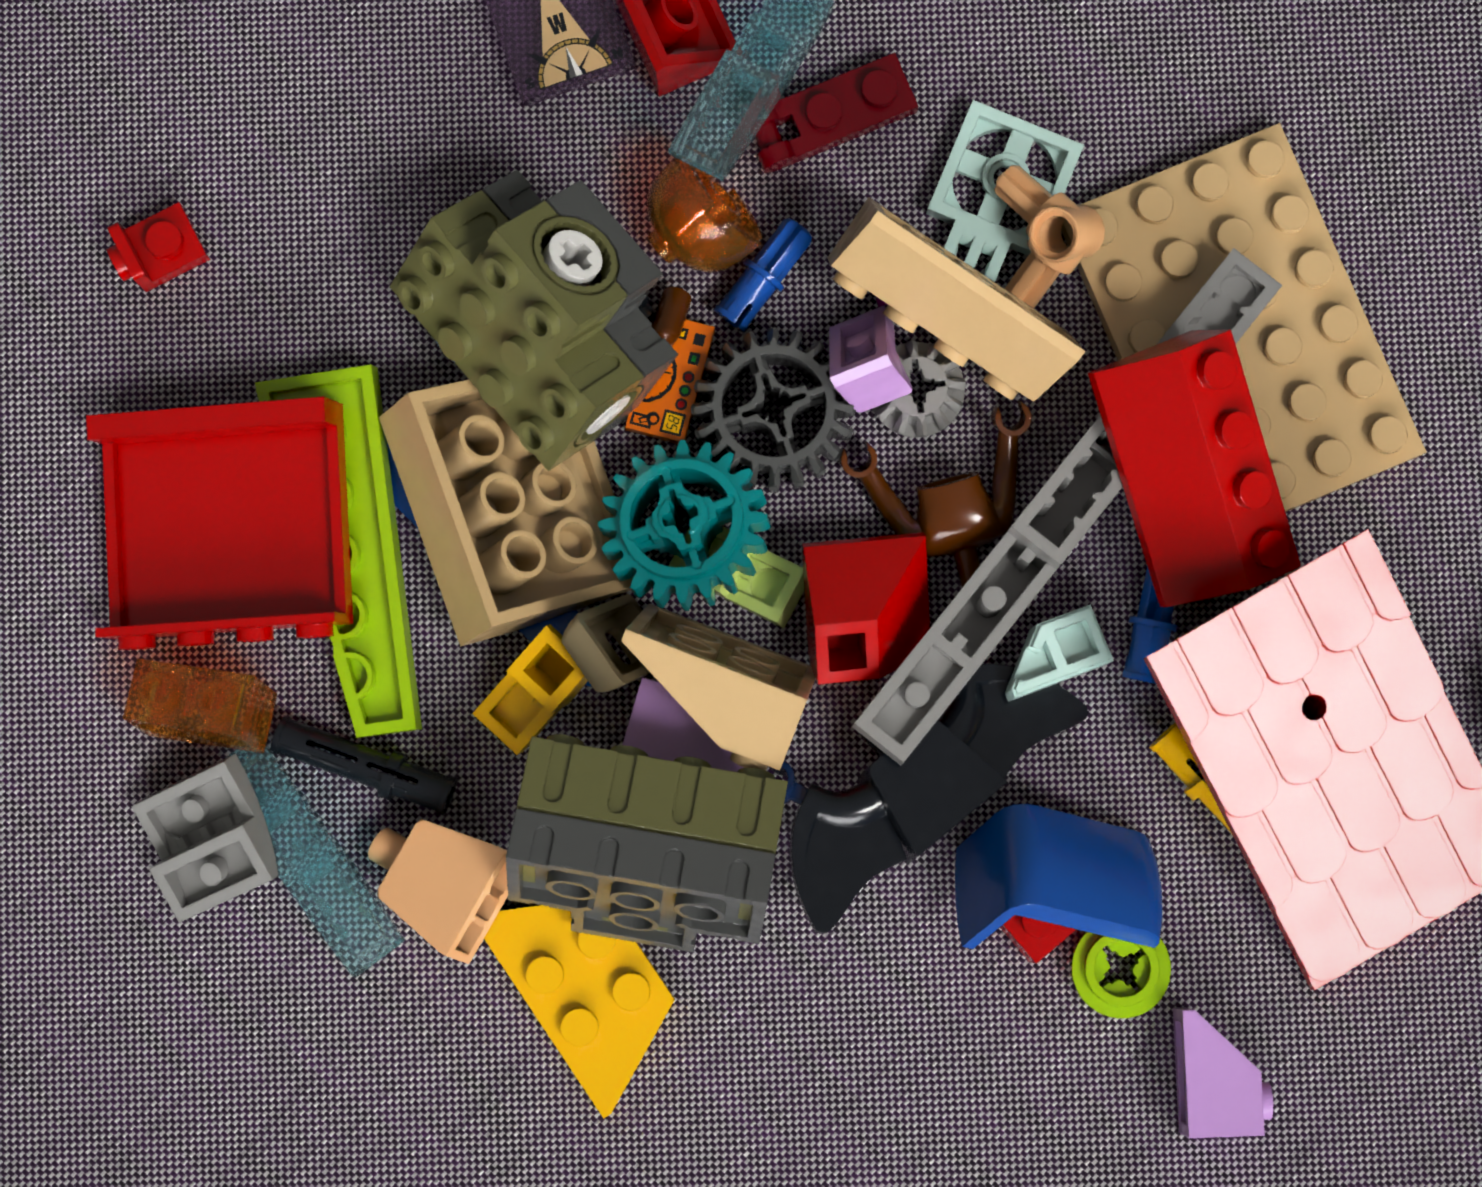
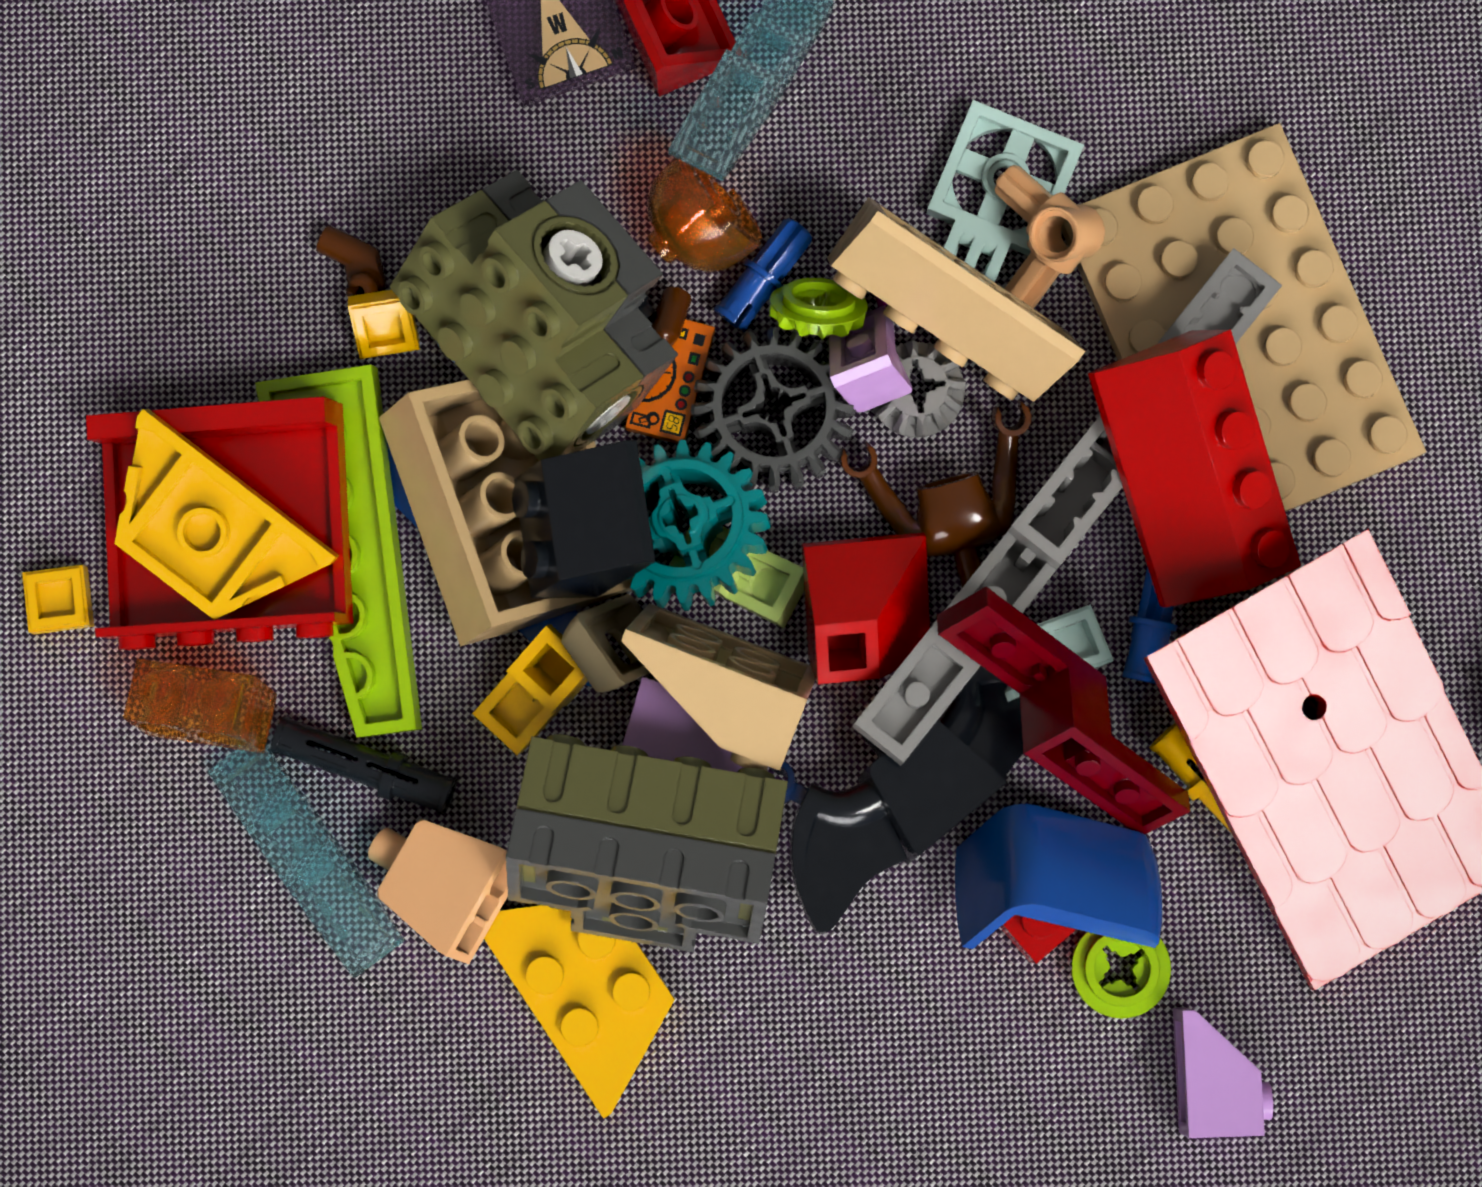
(58, 599): none -> yellow tile
(156, 248): red bracket -> none
(206, 526): none -> yellow wing
(208, 838): light grey slope -> none
(360, 260): none -> reddish brown arm
(382, 324): none -> yellow tile
(583, 521): none -> black slope
(817, 308): none -> lime gear
(836, 112): dark red plate -> none
(1062, 711): none -> dark red bracket

